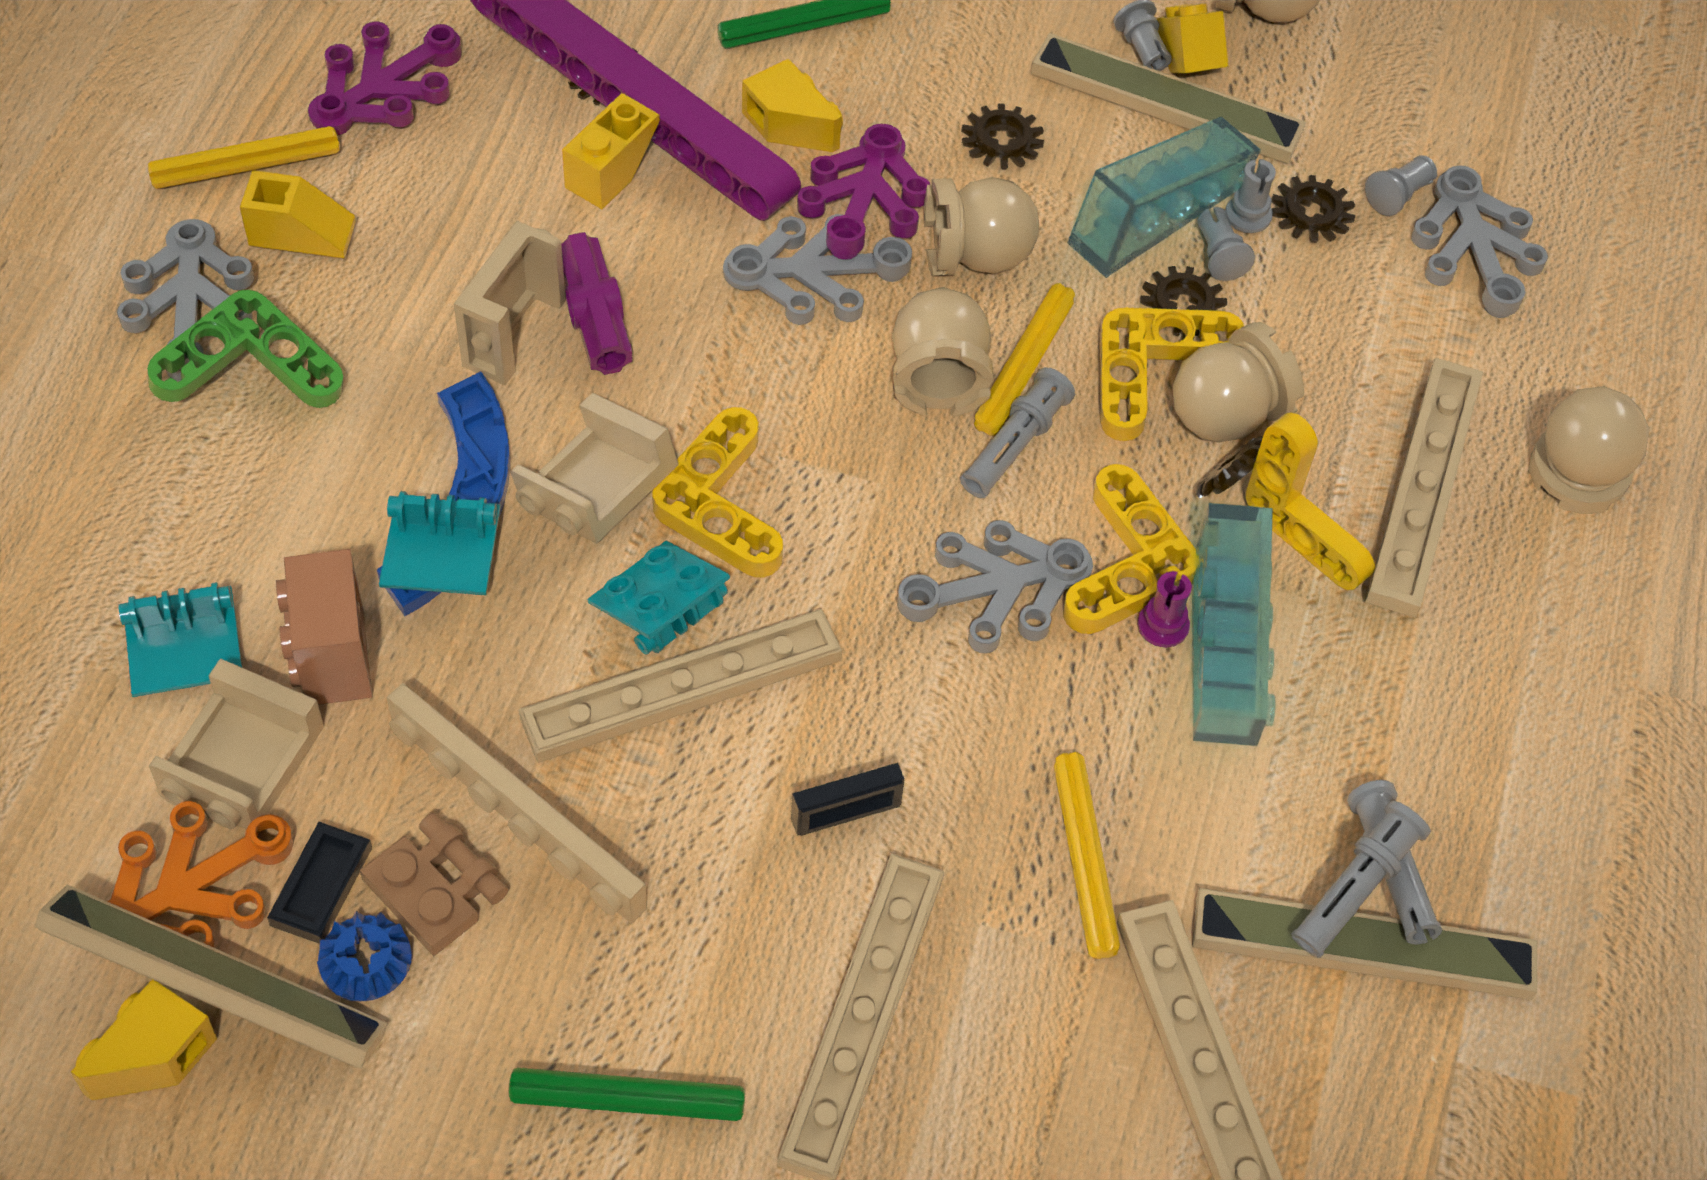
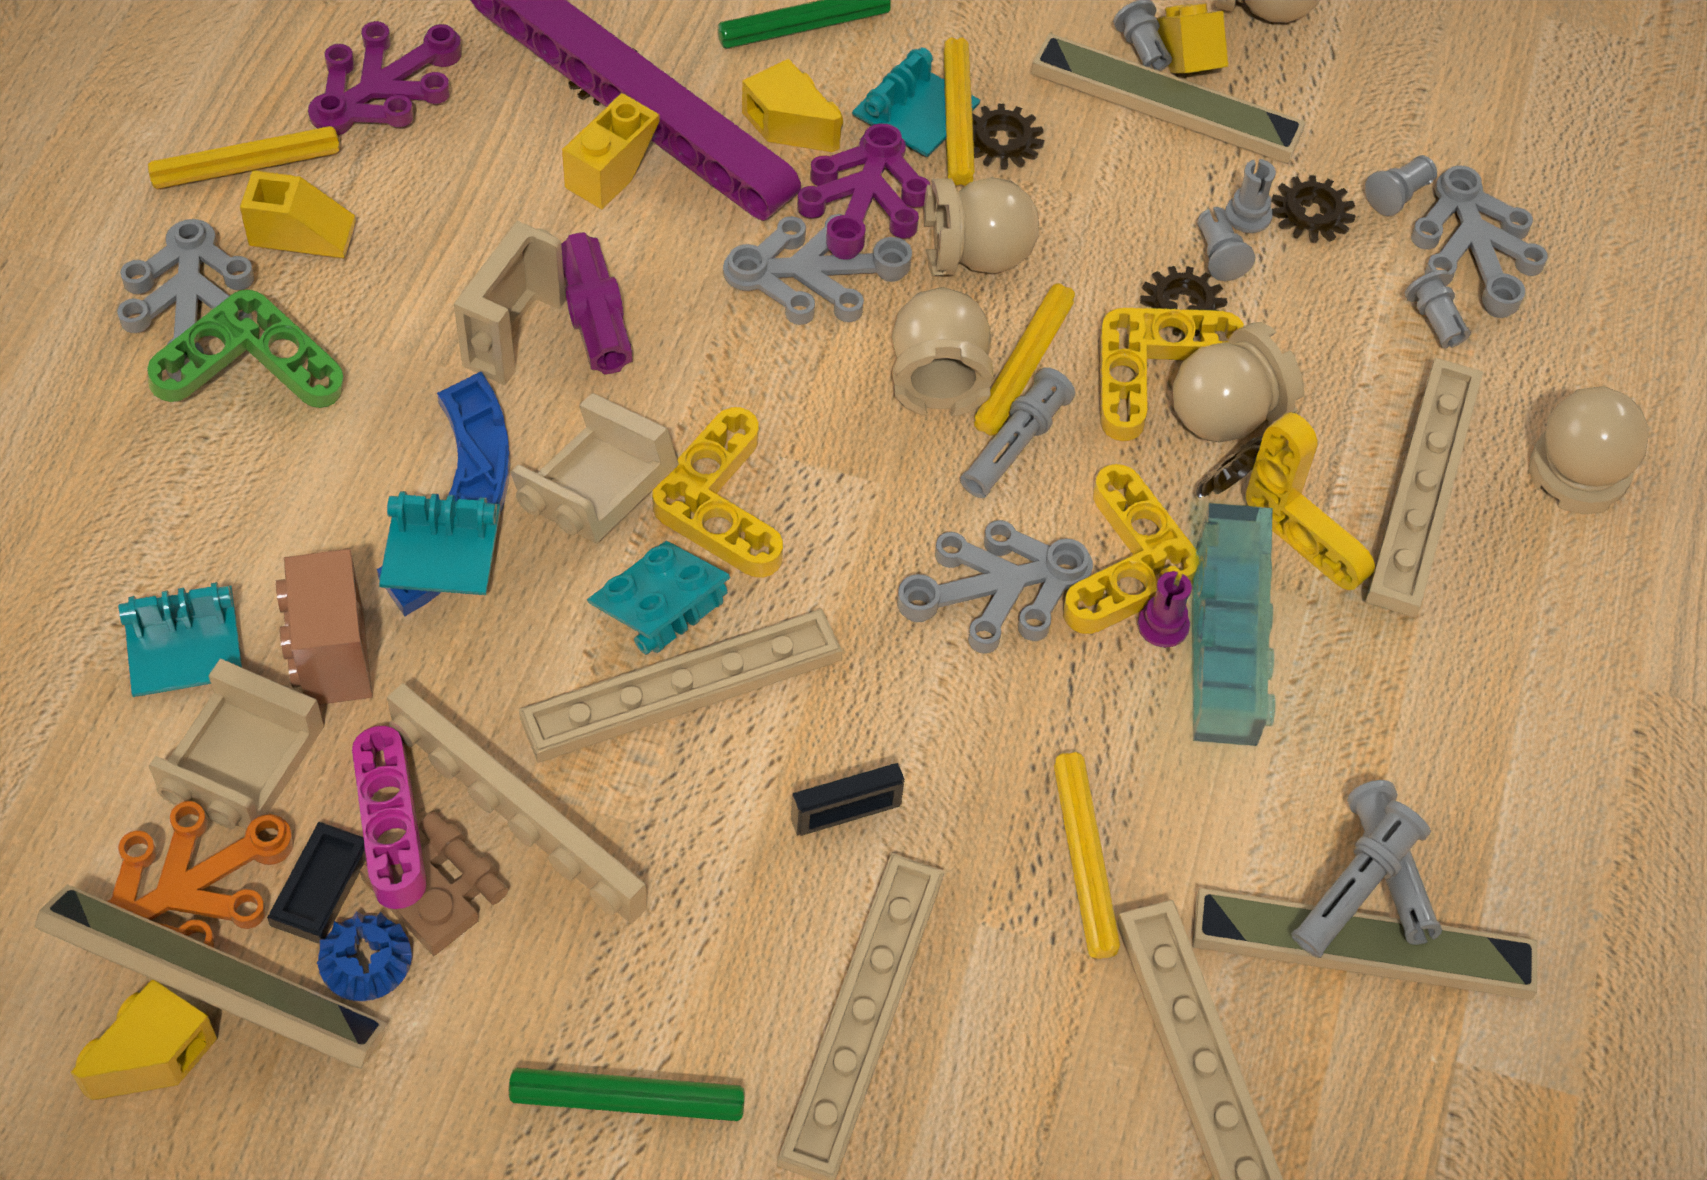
(387, 815): none -> dark pink beam
(911, 102): none -> teal hinge
(958, 111): none -> yellow axle
(1158, 193): clear light blue wedge -> none
(1437, 303): none -> light grey pin

